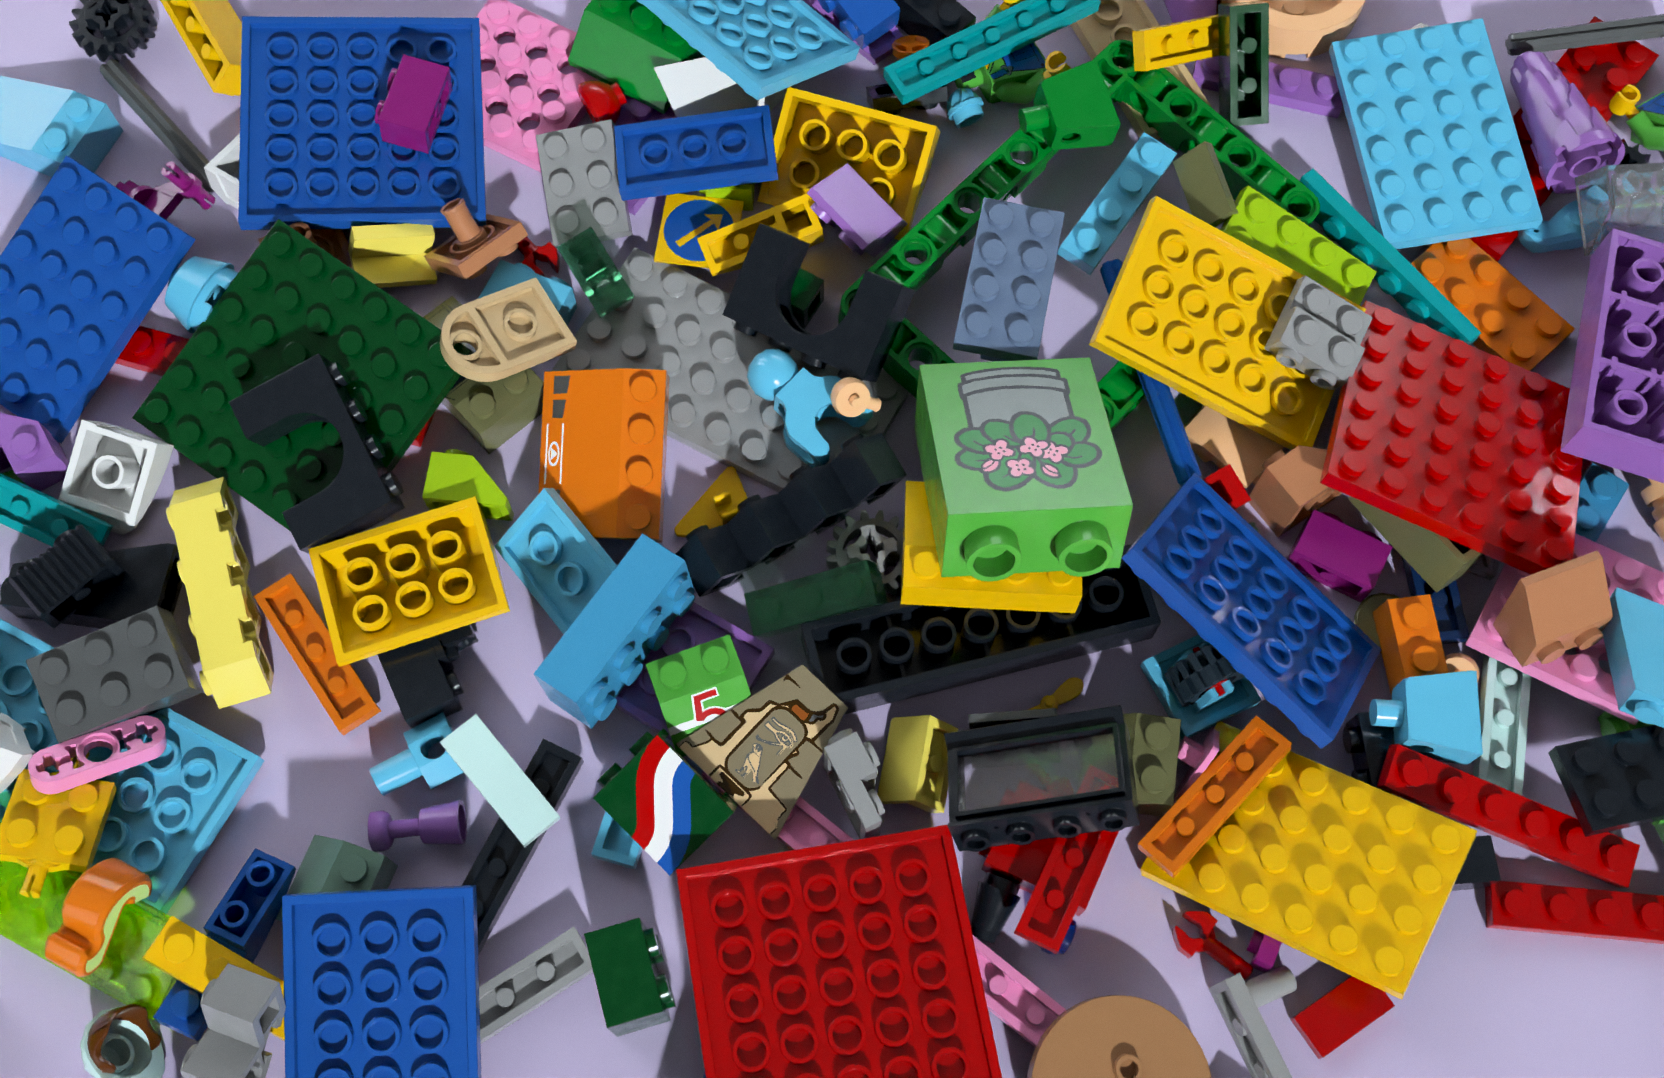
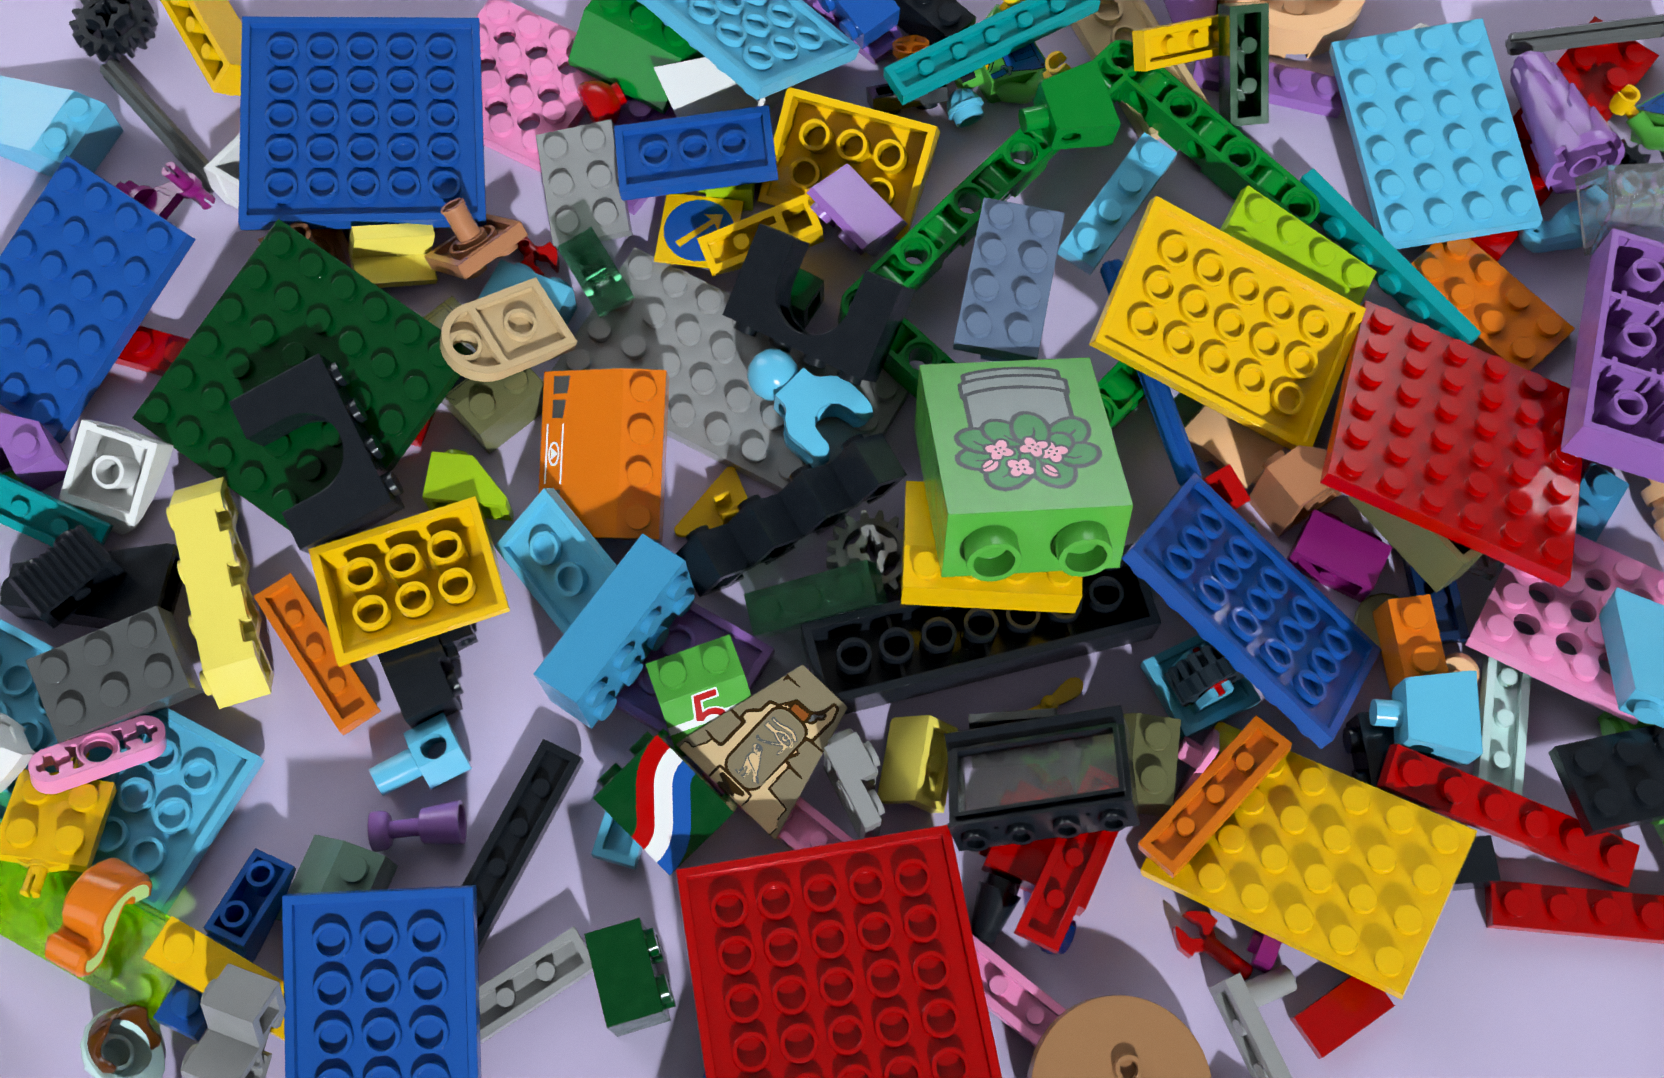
(196, 289): medium azure cone -> none
(414, 103): magenta brick -> none
(500, 780): light aqua tile -> none
(851, 397): light nougat piece -> none
(1205, 185): olive tile -> none
(1319, 334): light grey plate -> none
(1556, 610): nougat slope -> none

